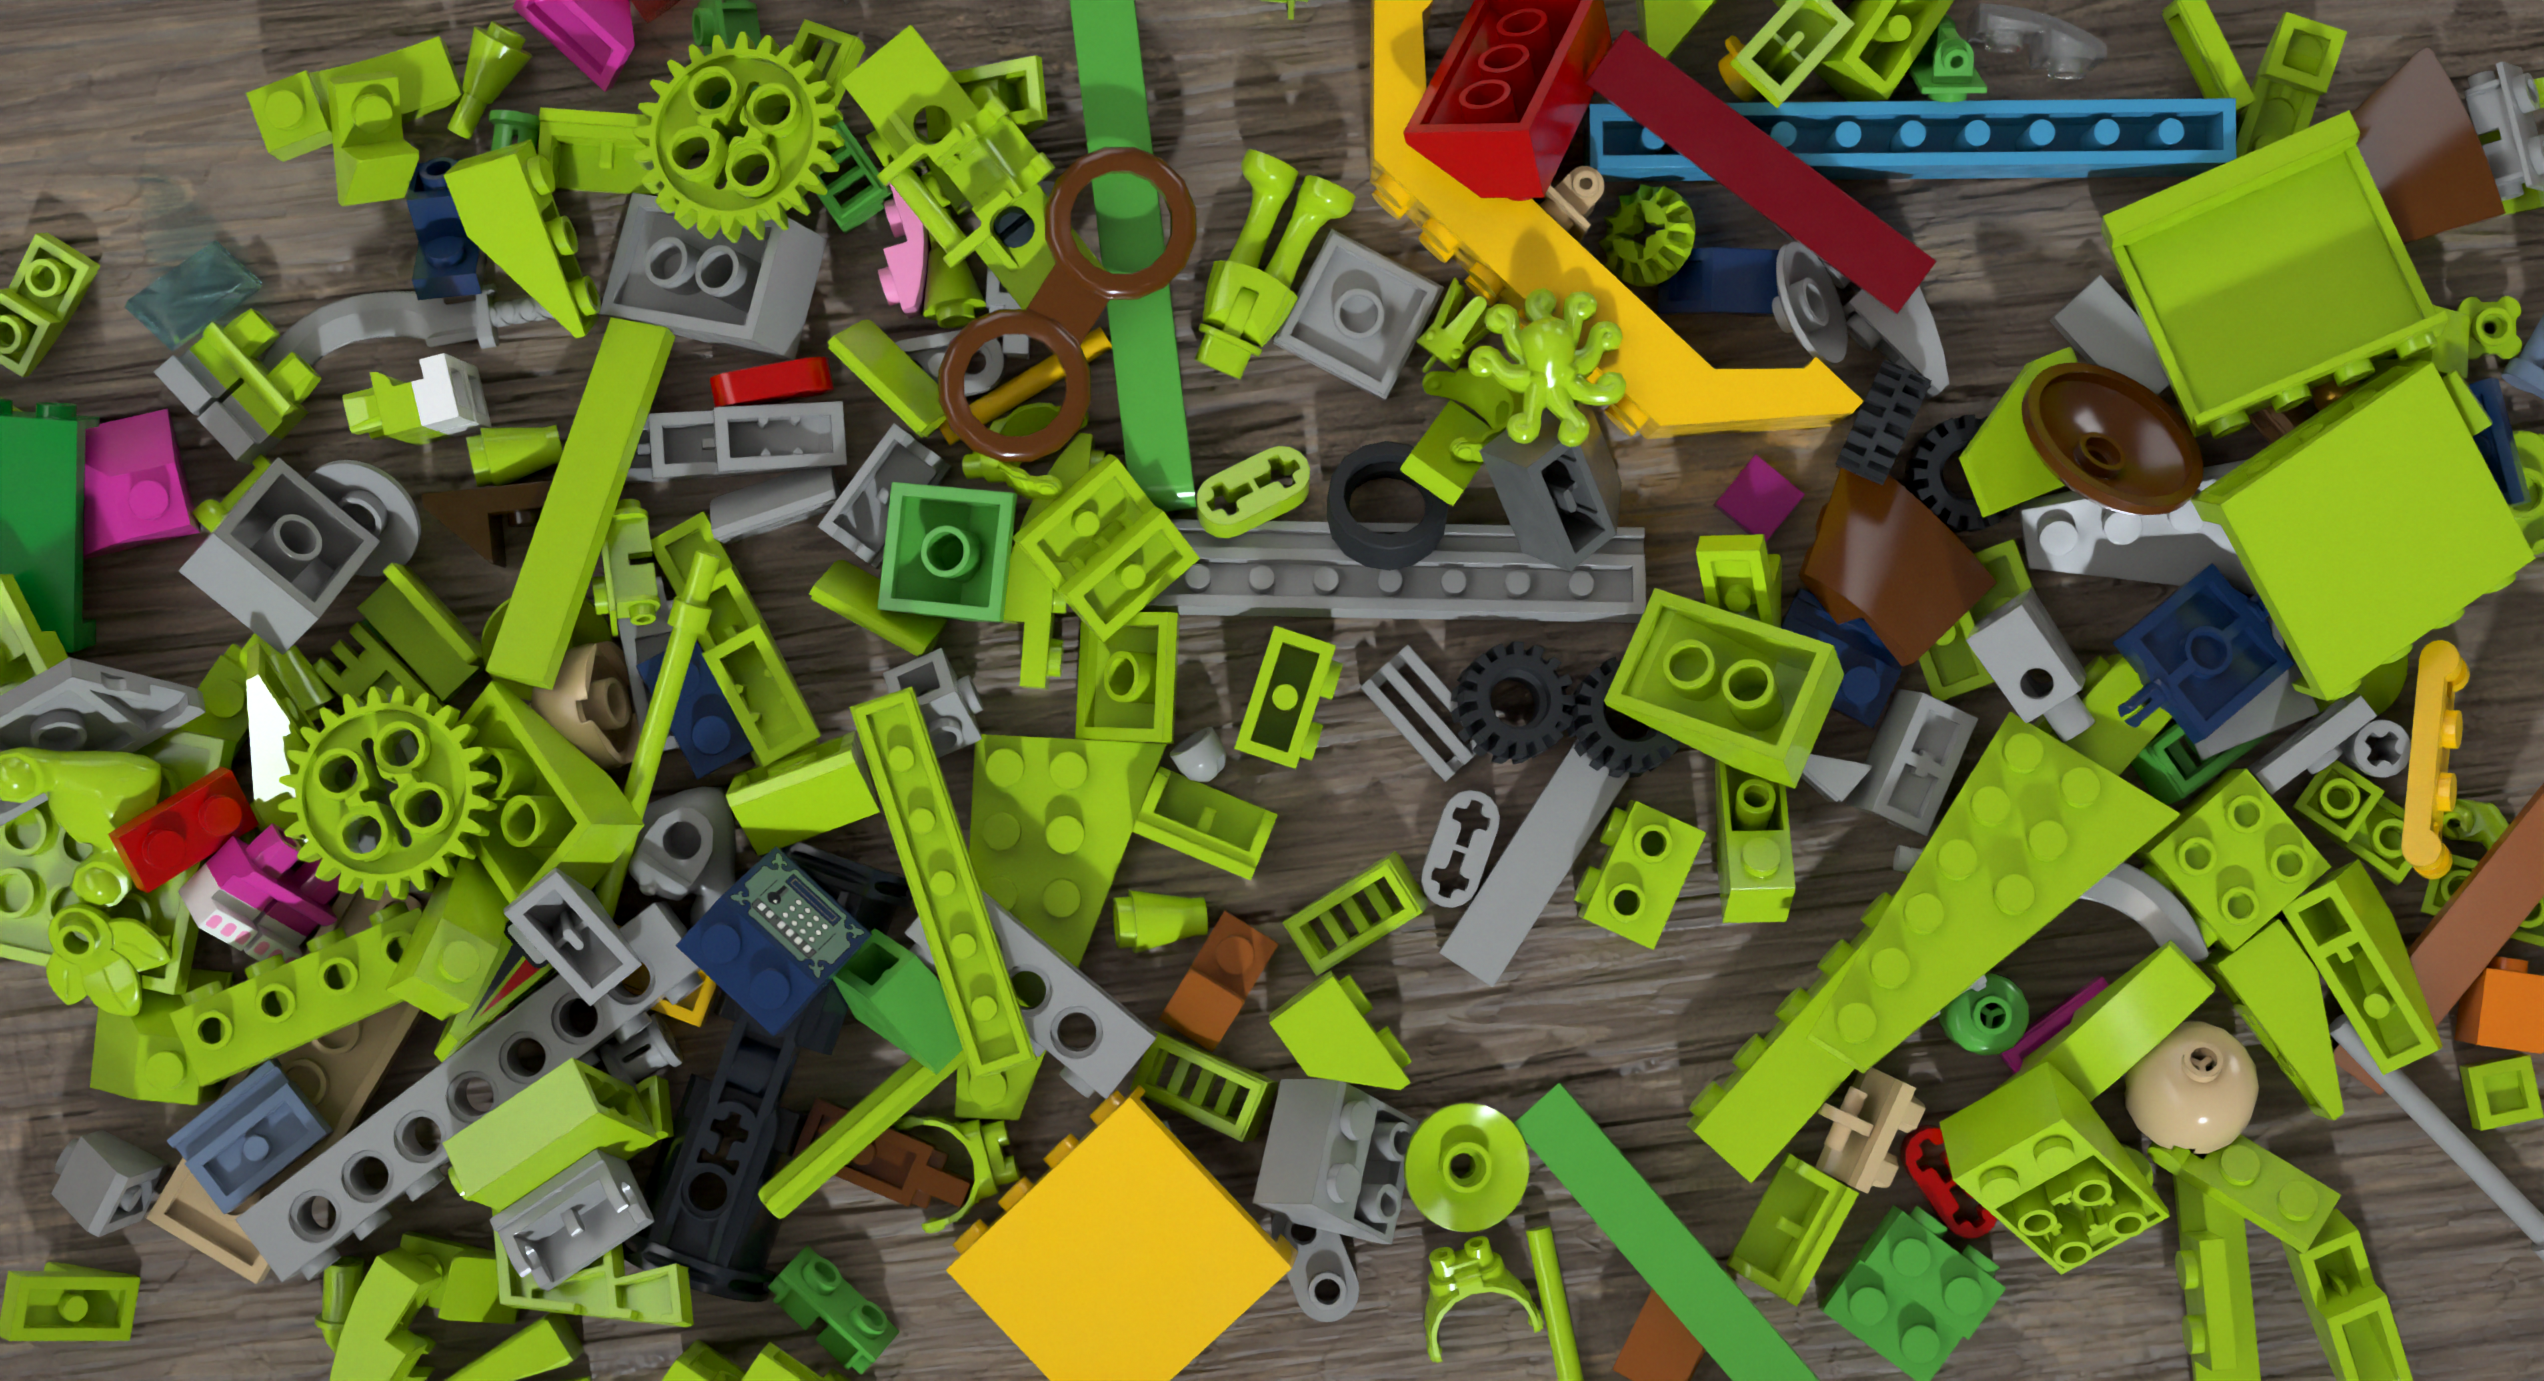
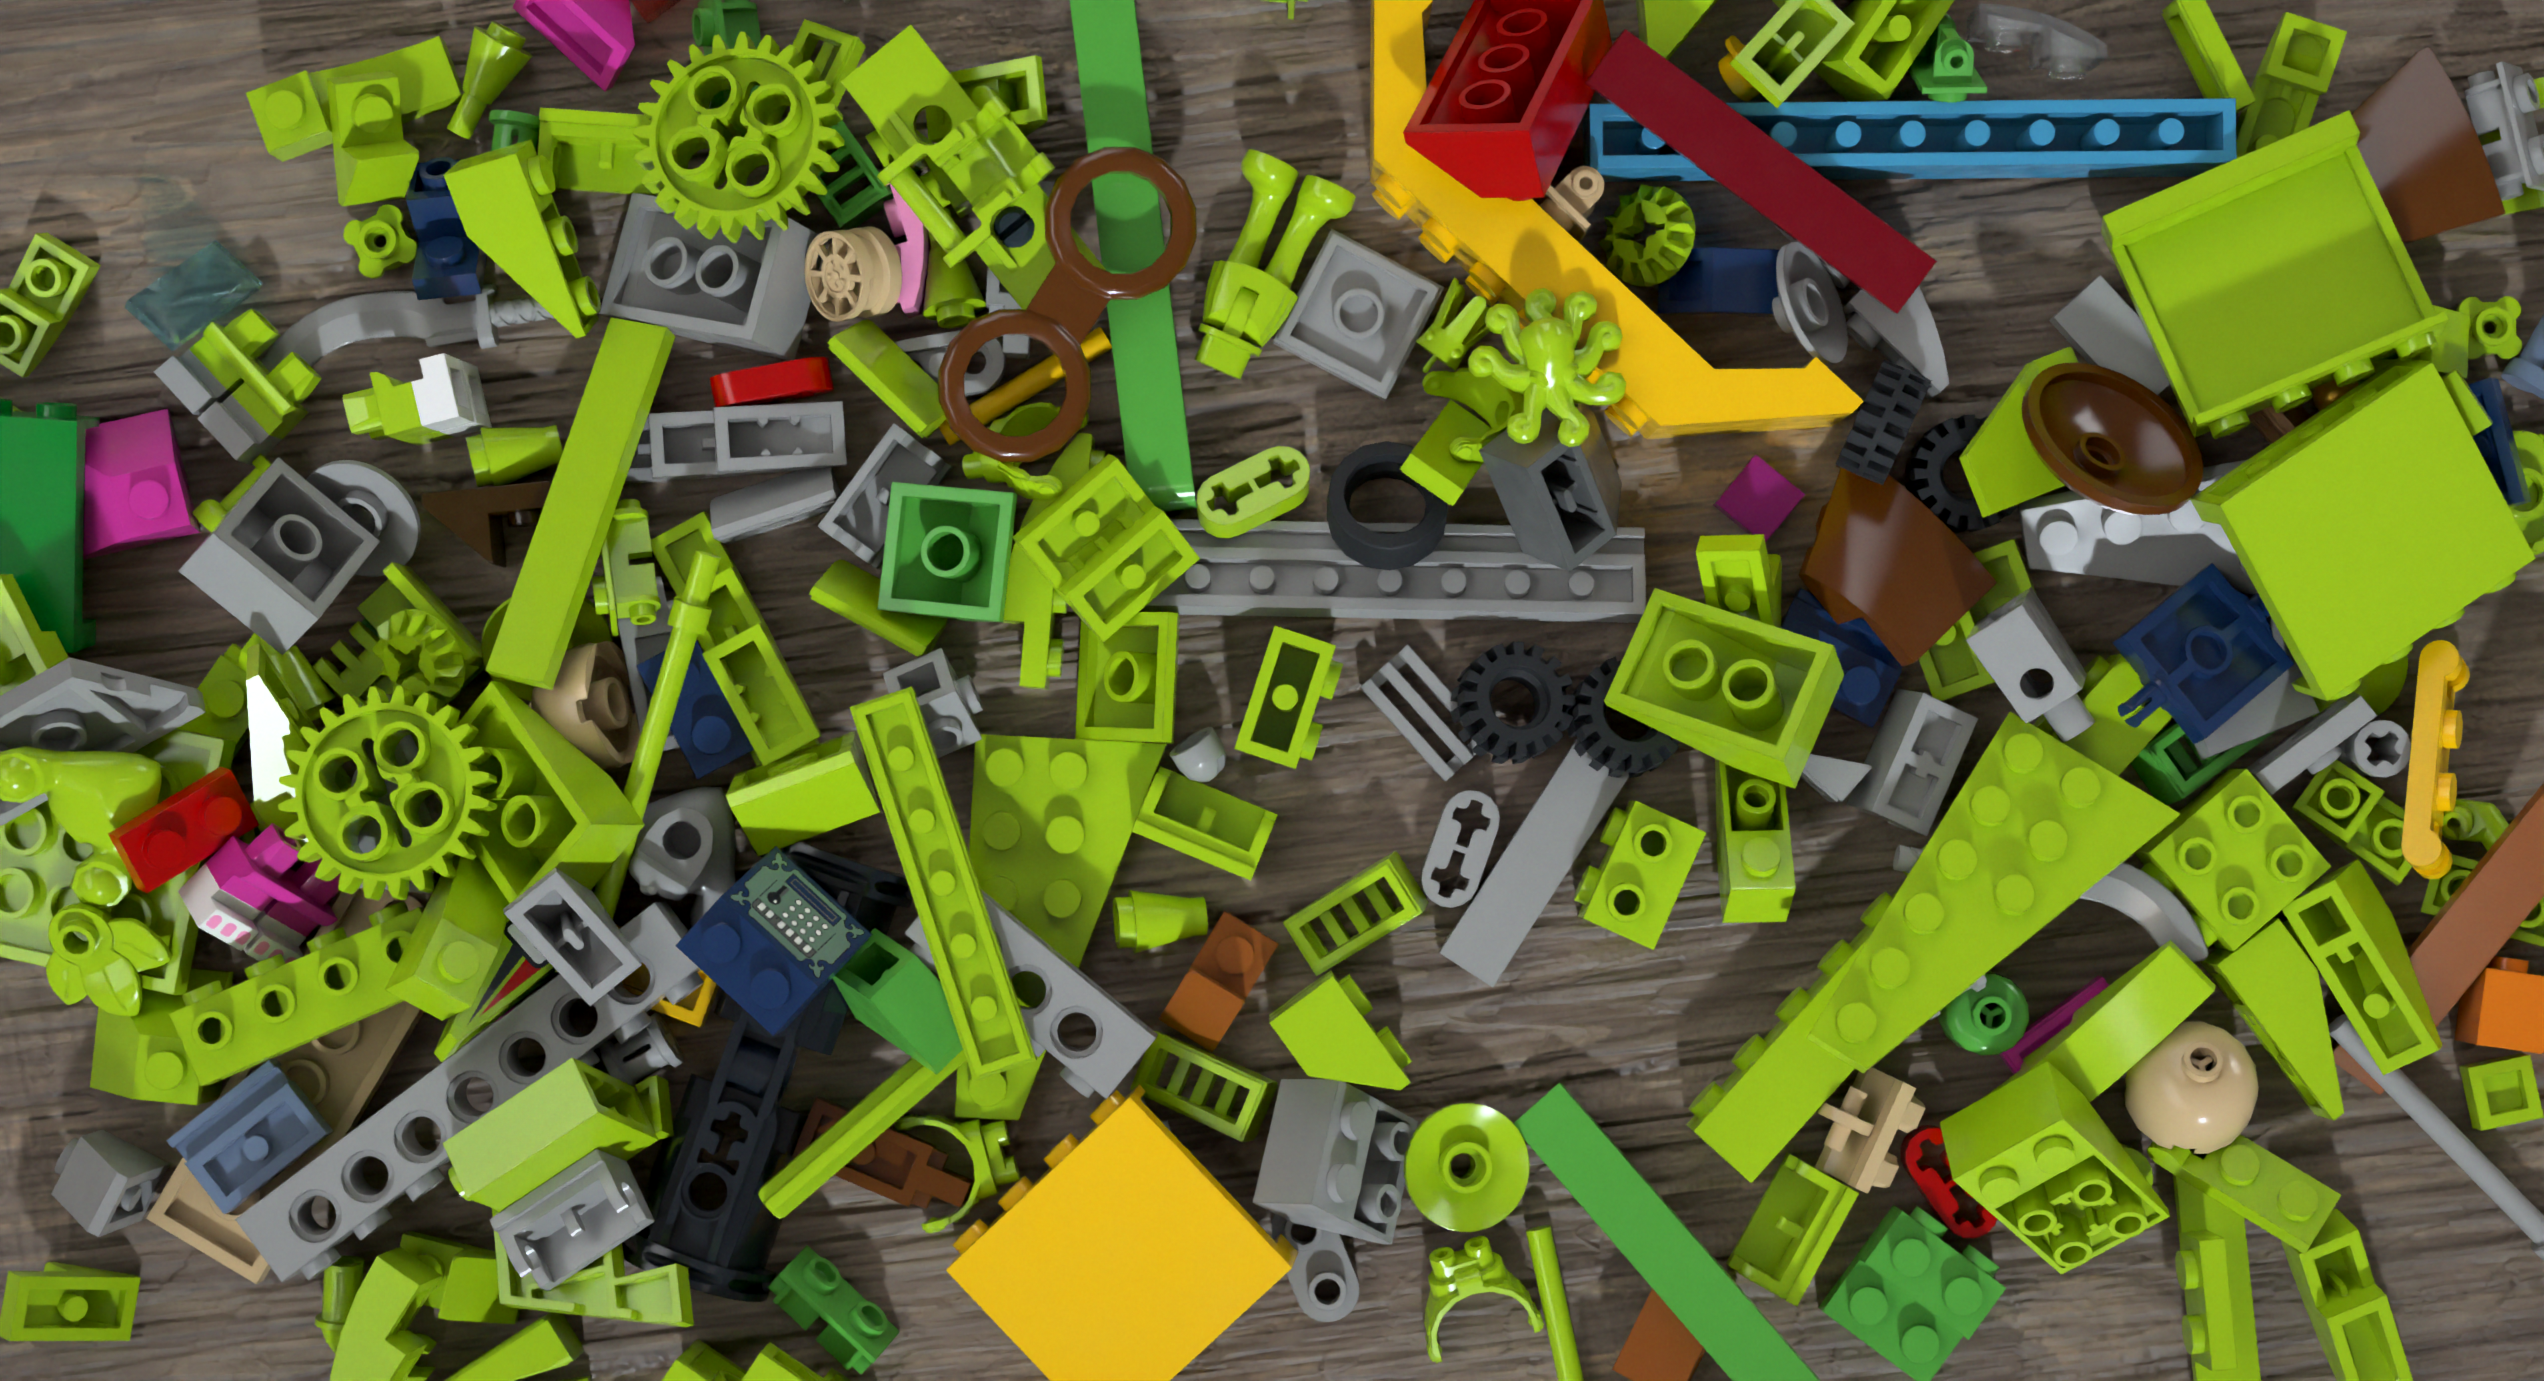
(398, 247): none -> lime plate
(440, 661): none -> lime gear
(857, 274): none -> tan wheel

